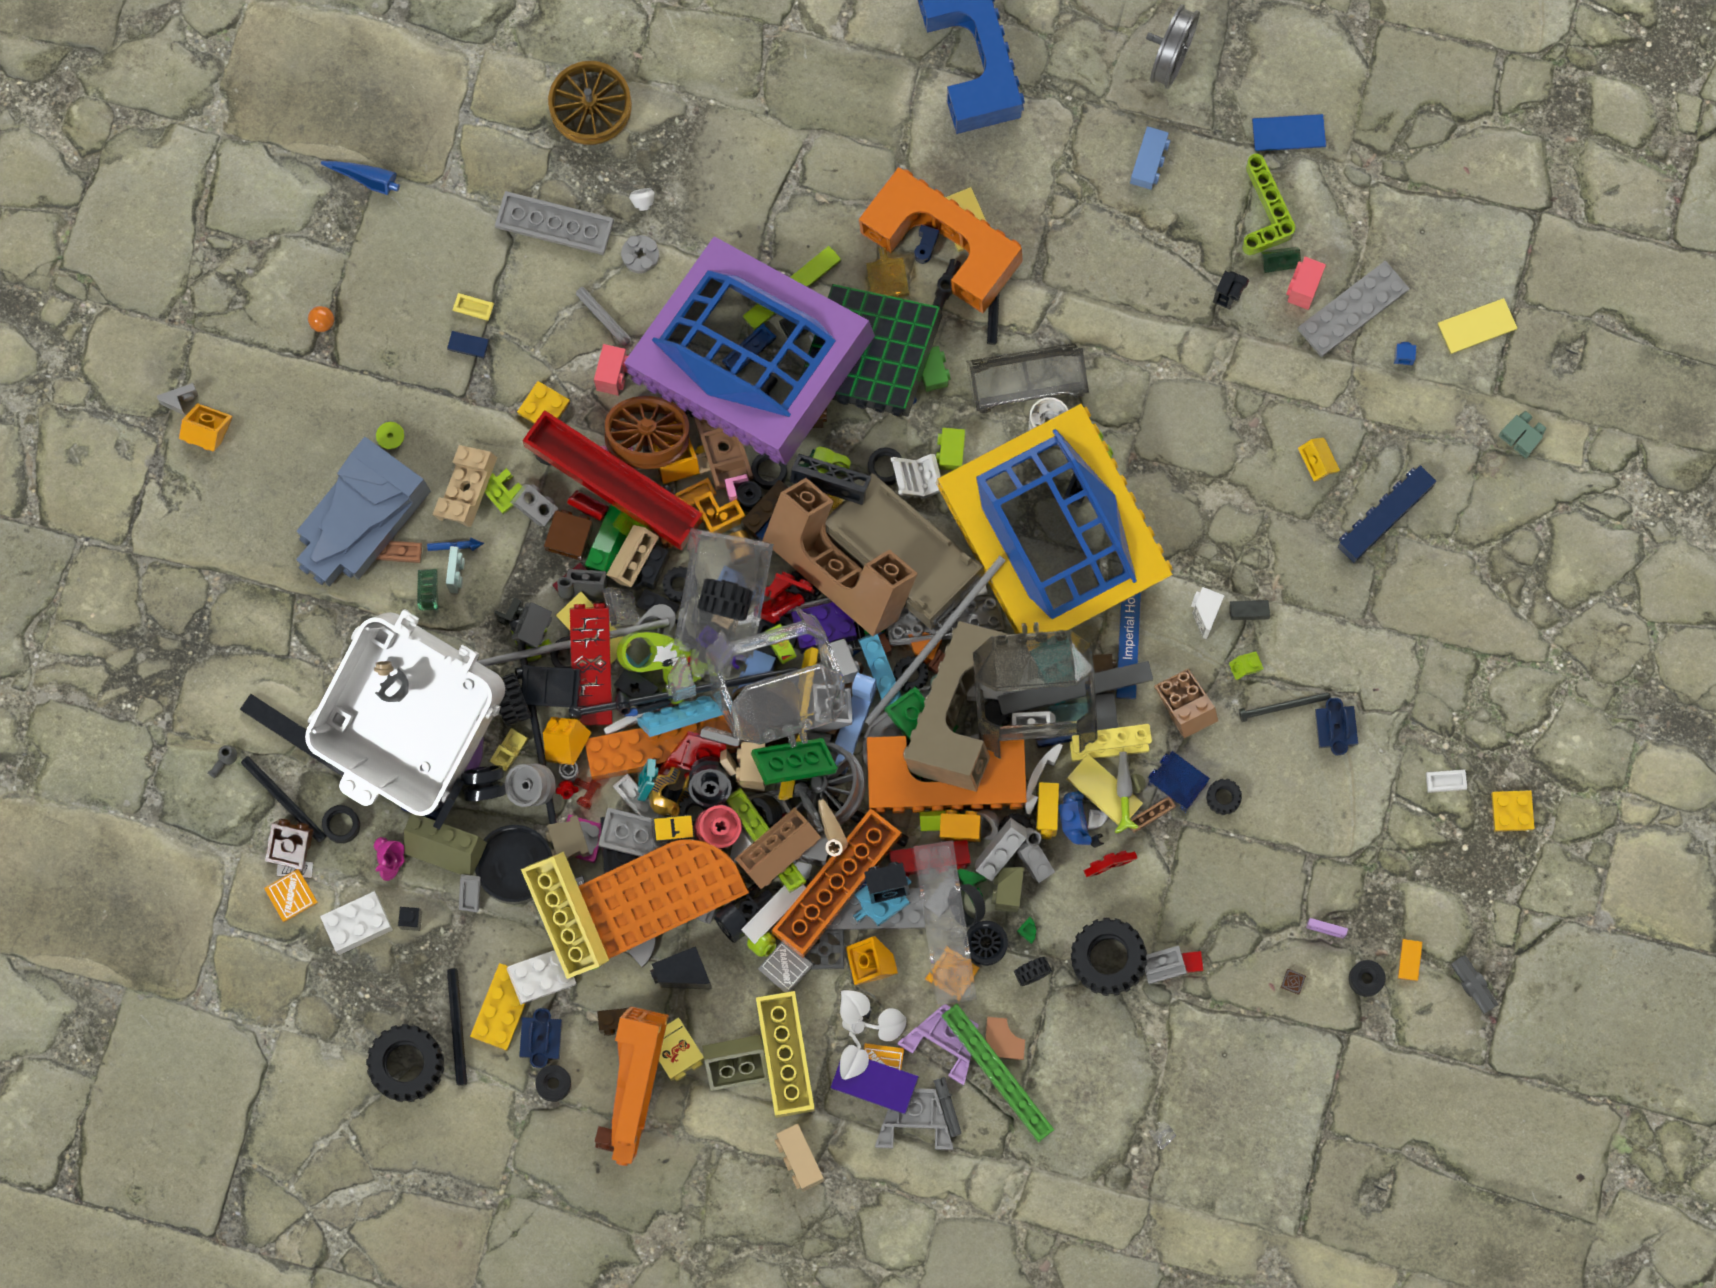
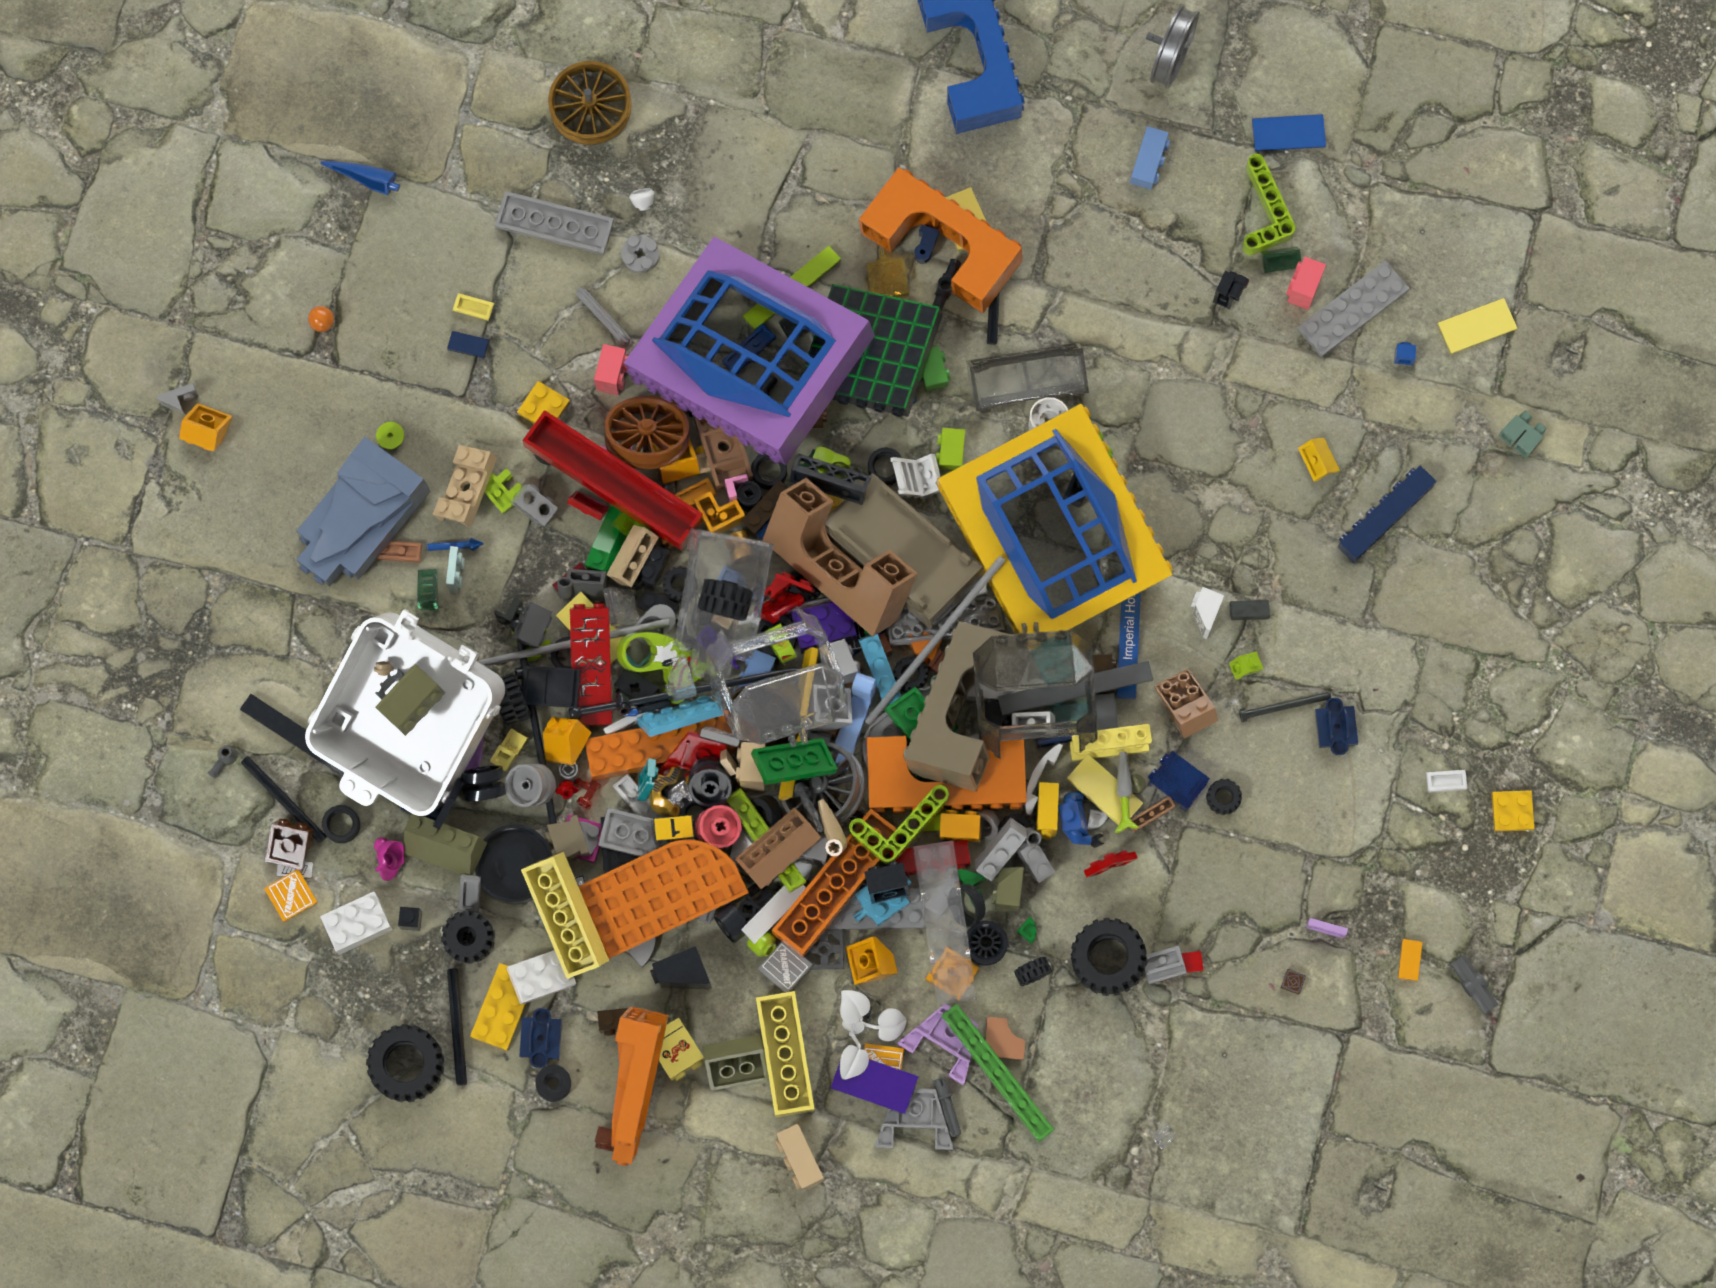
(410, 700): none -> olive slope
(455, 932): none -> black wheel
(568, 535): reddish brown brick -> none
(679, 792): none -> clear tile
(903, 829): none -> lime beam
(1362, 988): black tyre -> none

